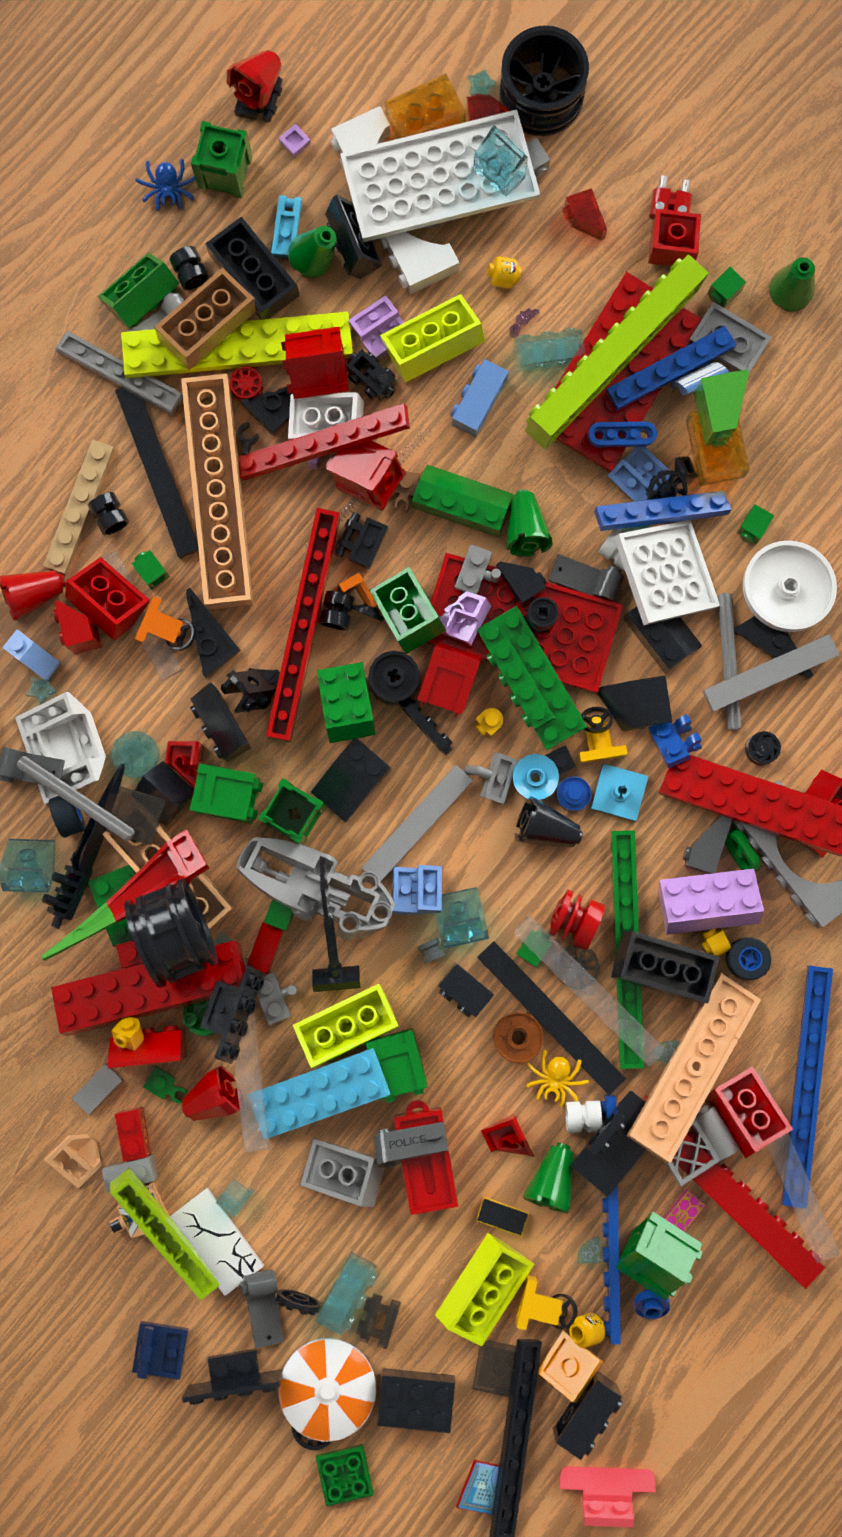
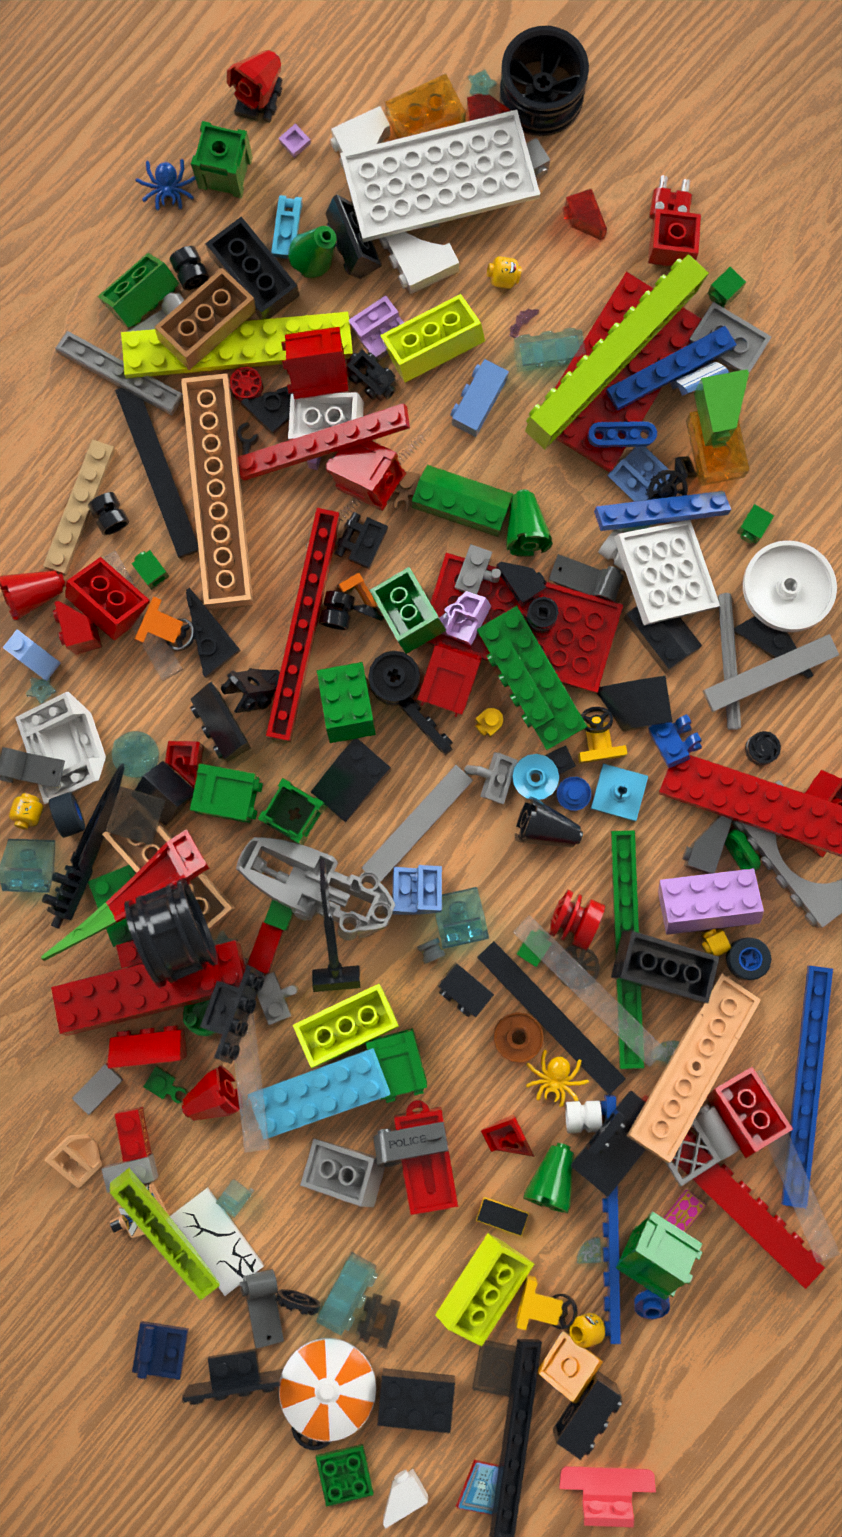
(26, 811): none -> yellow head
(75, 798): light grey axle -> none
(128, 1033): yellow plate -> none
(404, 1497): none -> white slope
(500, 162): clear light blue slope -> none
(793, 285): green cone -> none

